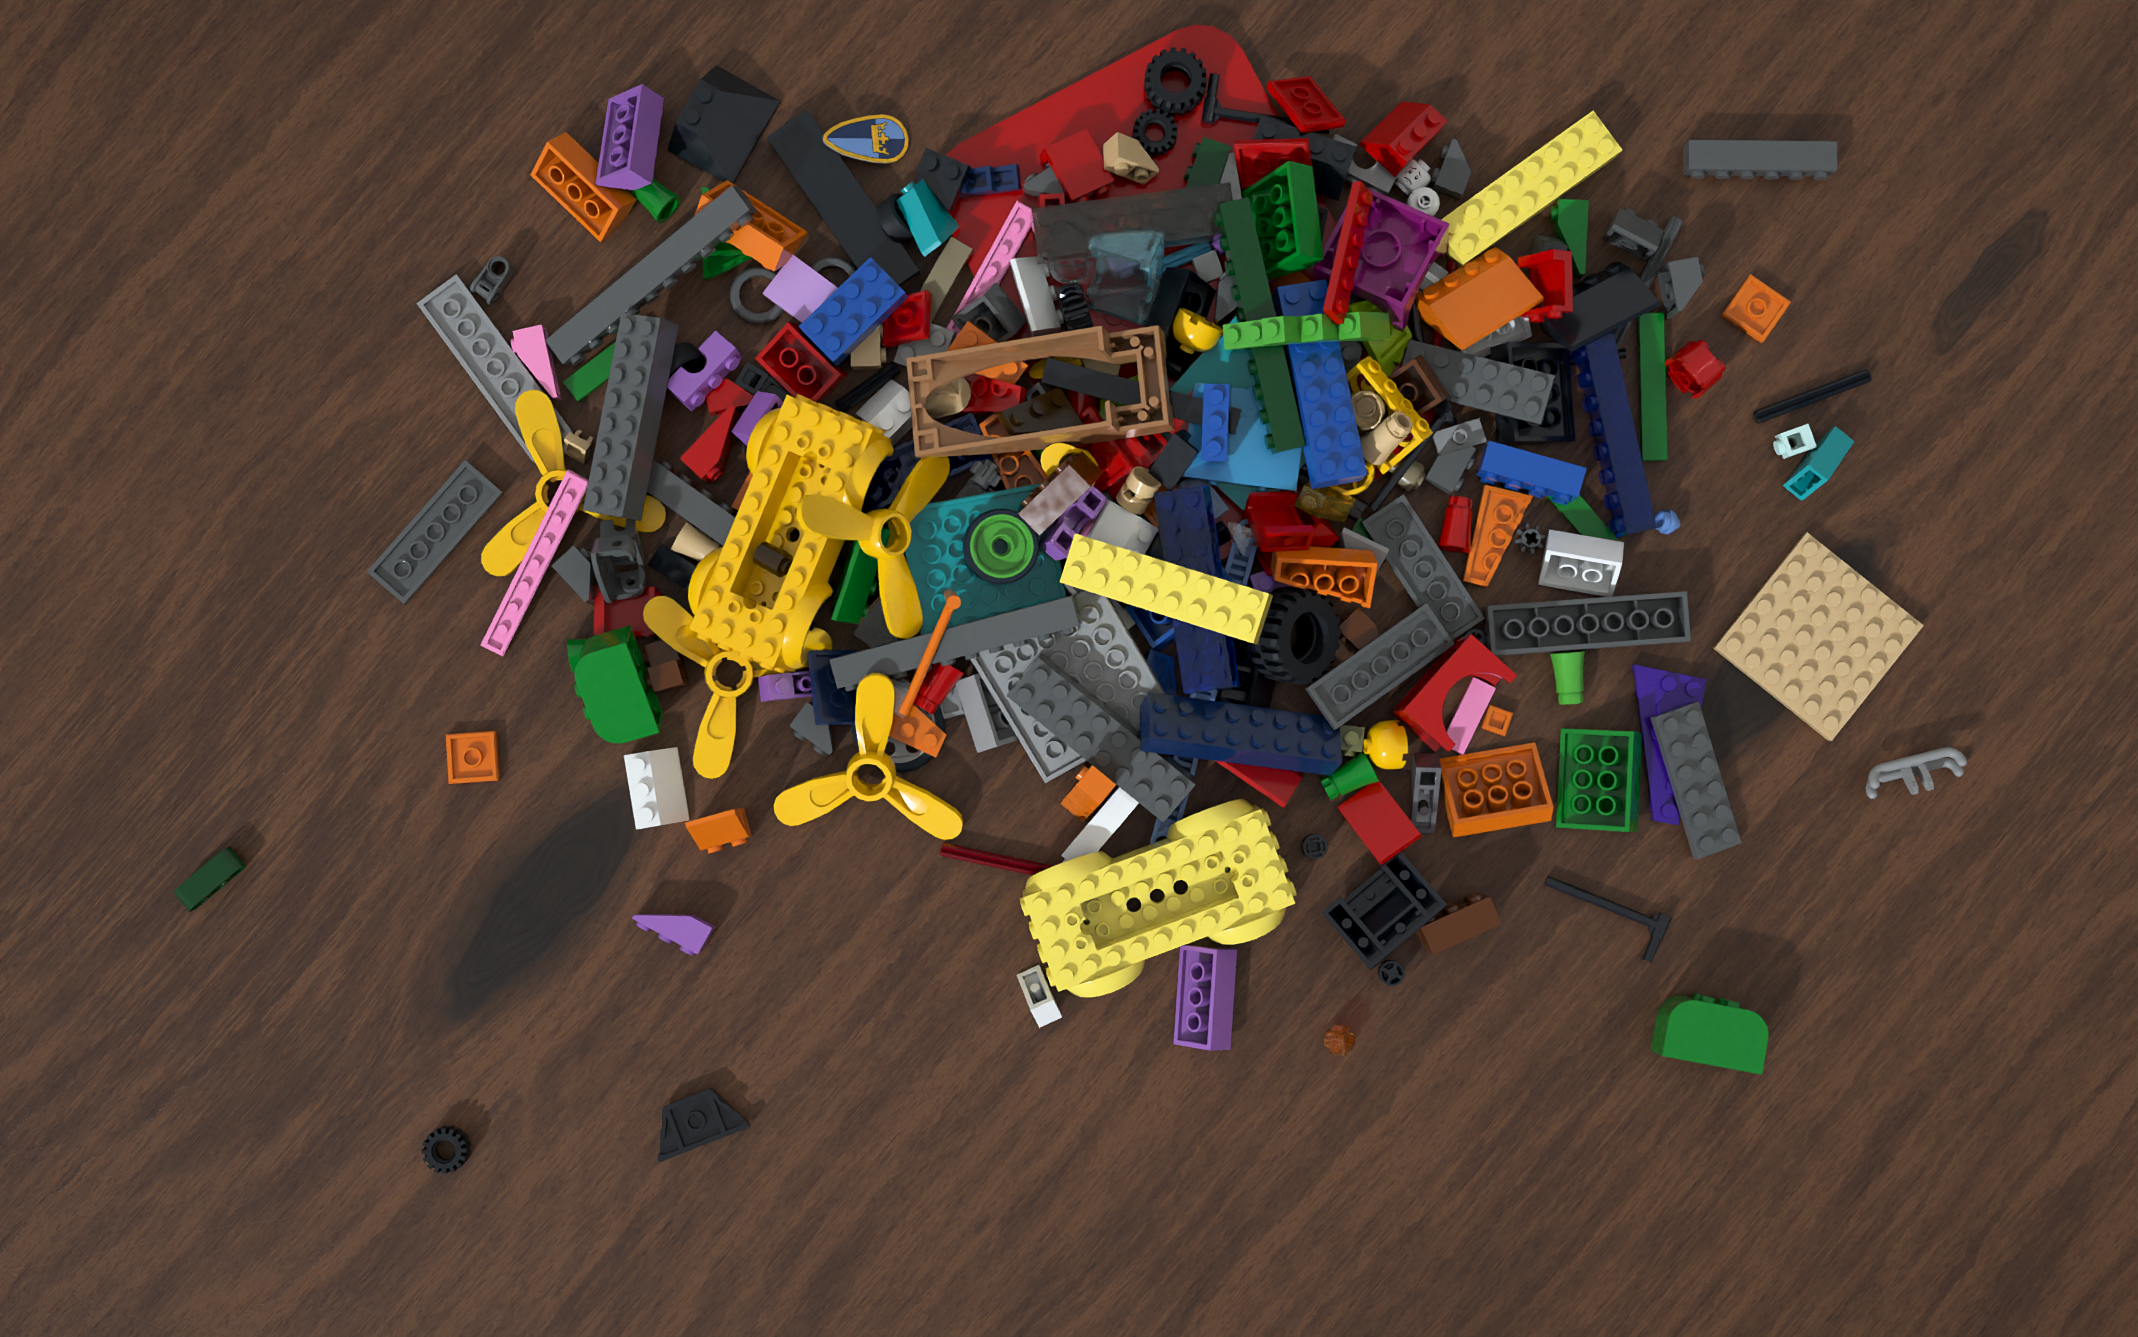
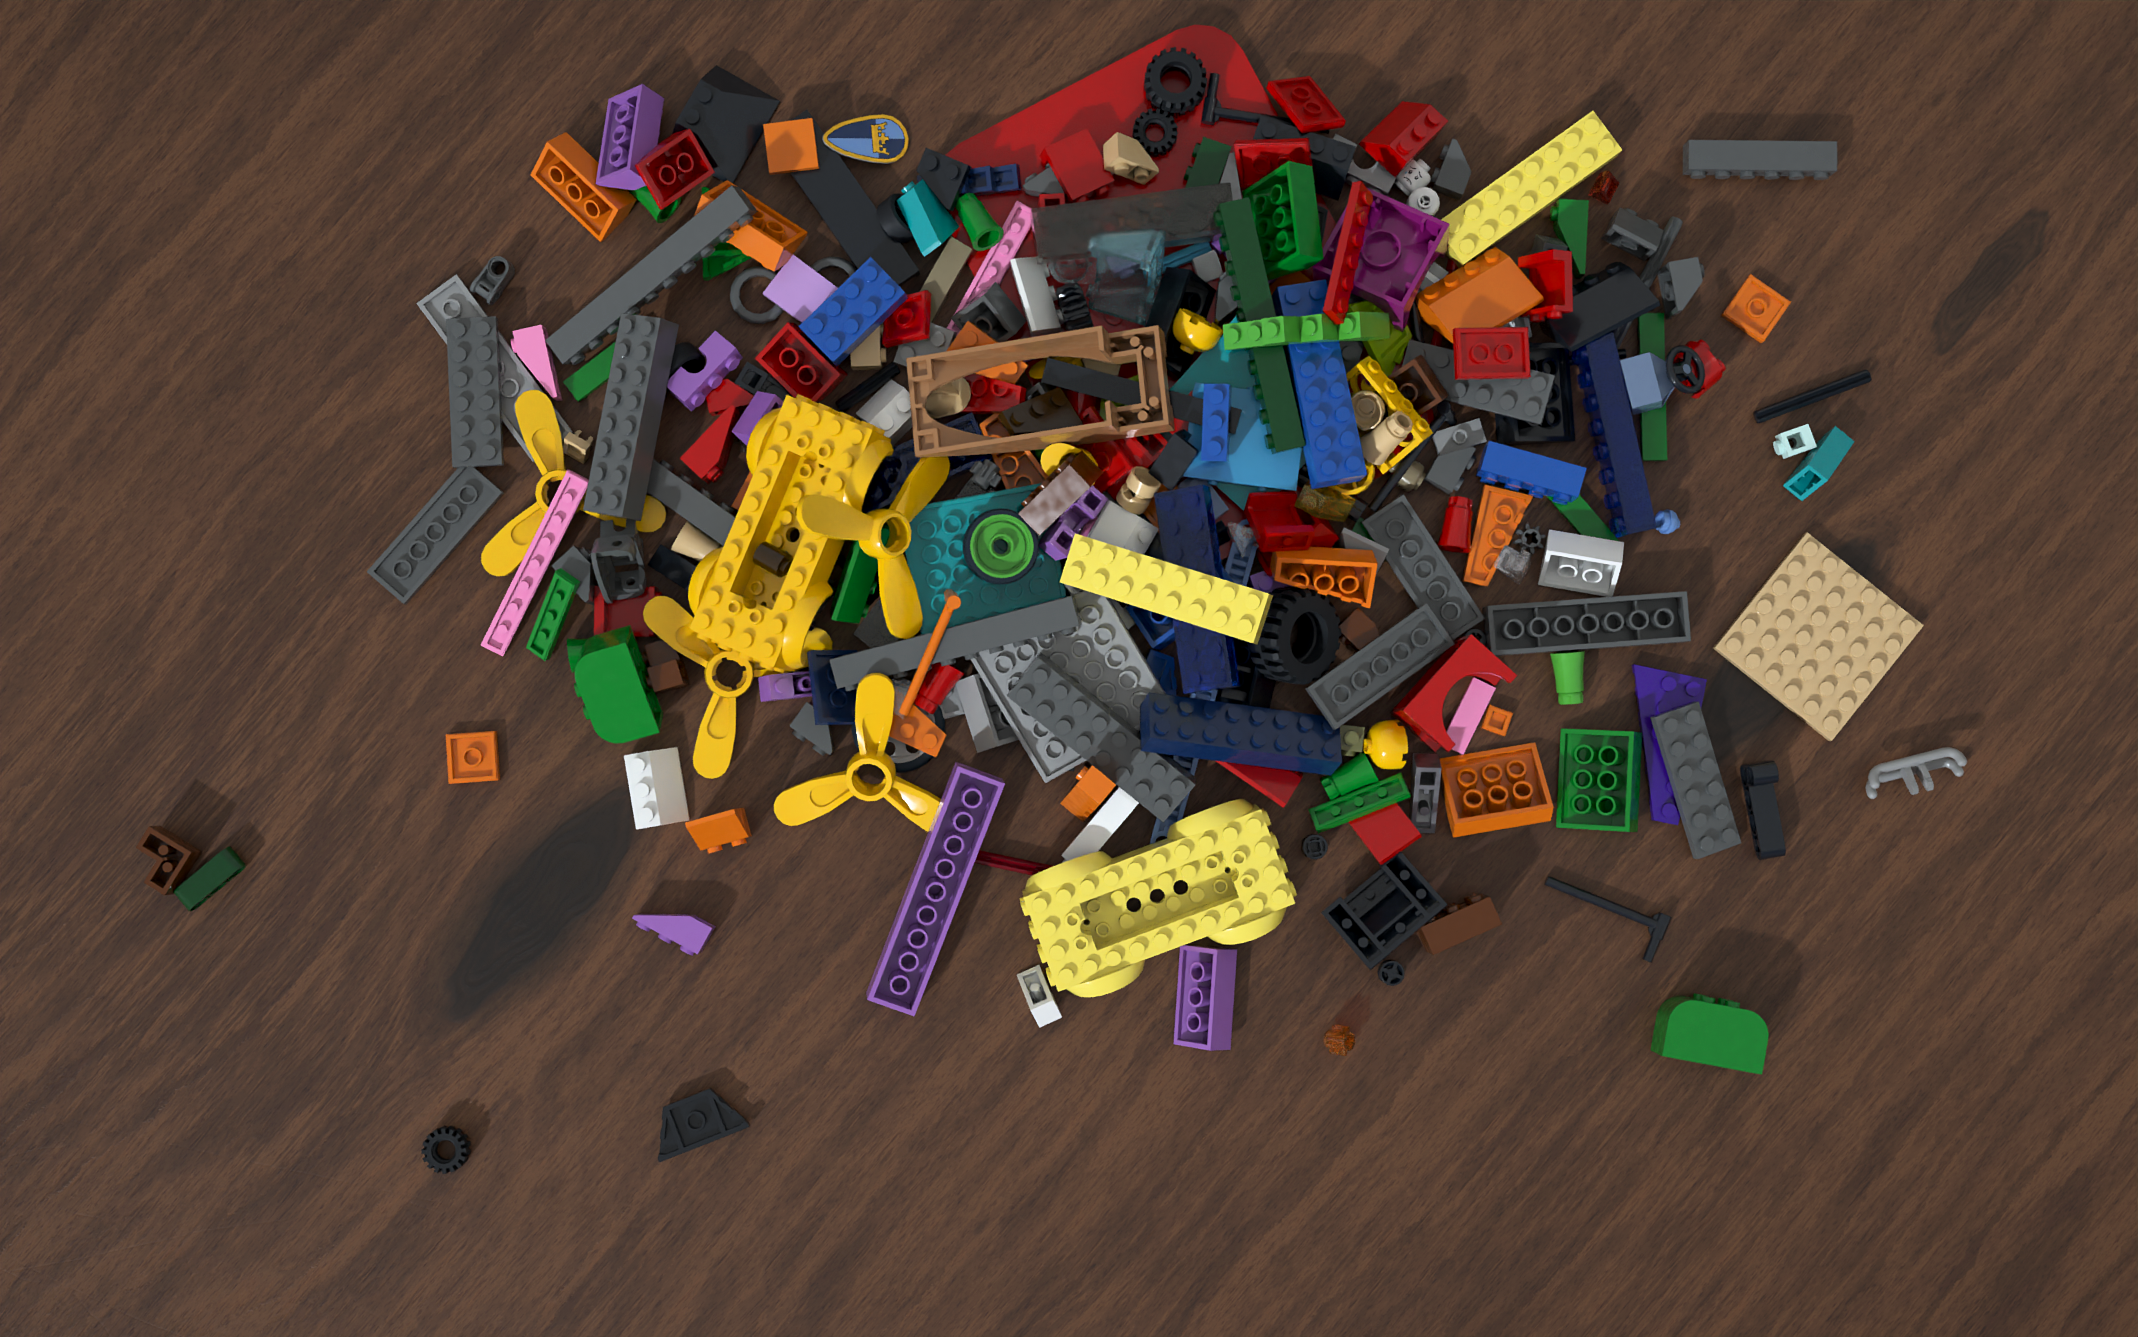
(172, 856): none -> reddish brown brick
(475, 392): none -> dark grey plate
(552, 614): none -> green tile
(674, 167): none -> red slope
(791, 146): none -> orange tile
(935, 889): none -> medium lavender brick
(978, 223): none -> green plant
(1359, 803): none -> green tile
(1491, 353): none -> red tile
(1513, 563): none -> clear slope
(1604, 187): none -> clear red slope
(1652, 380): none -> sand blue piece
(1763, 808): none -> black beam

